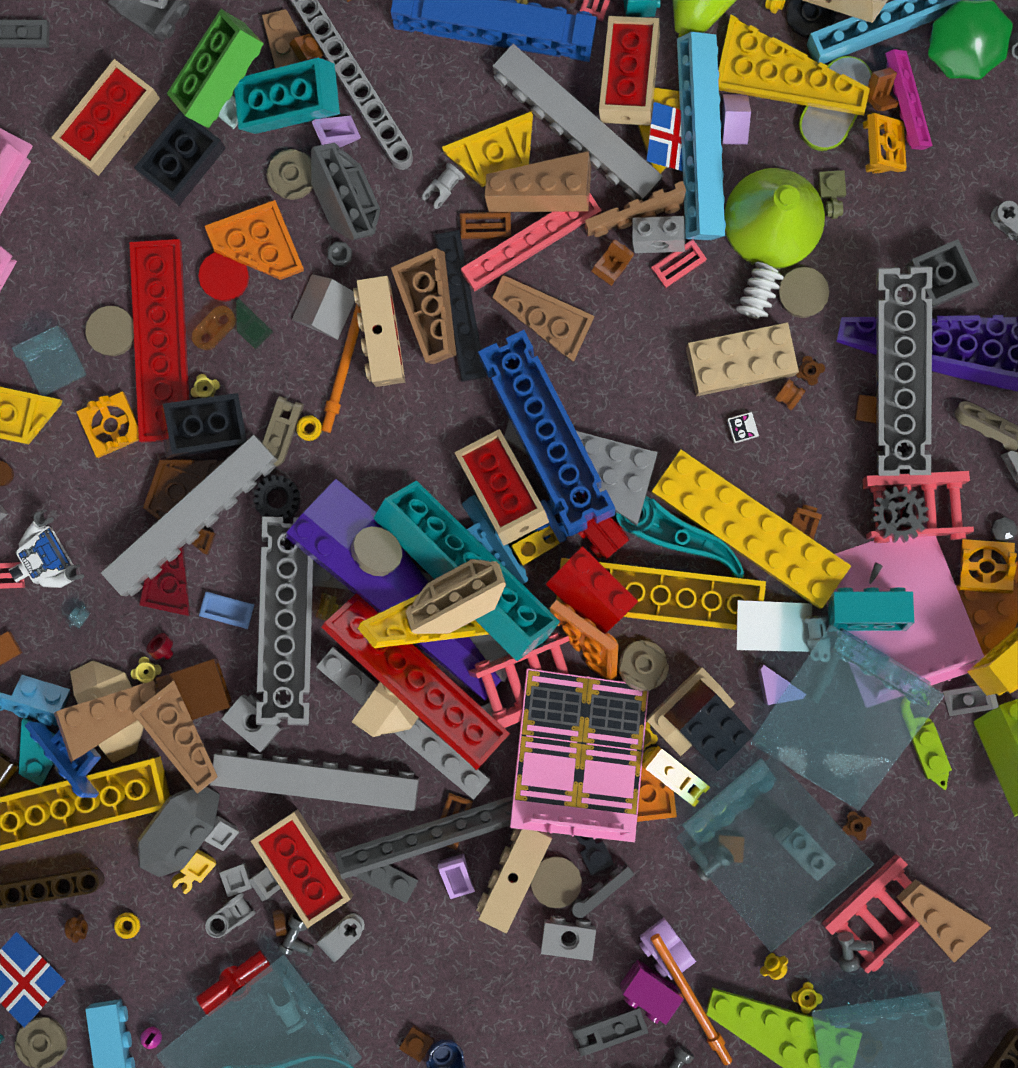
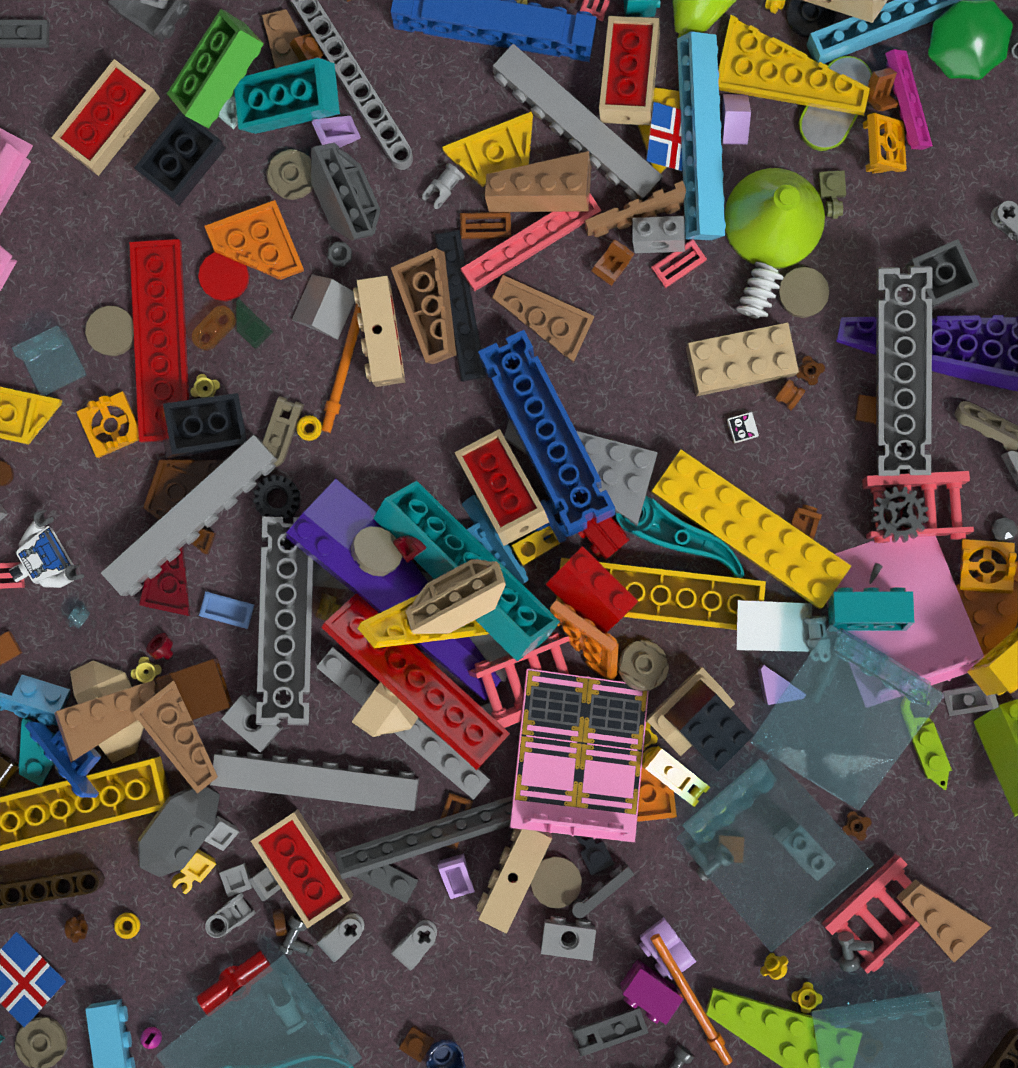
(409, 547): none -> dark red tile
(413, 947): none -> light grey piece

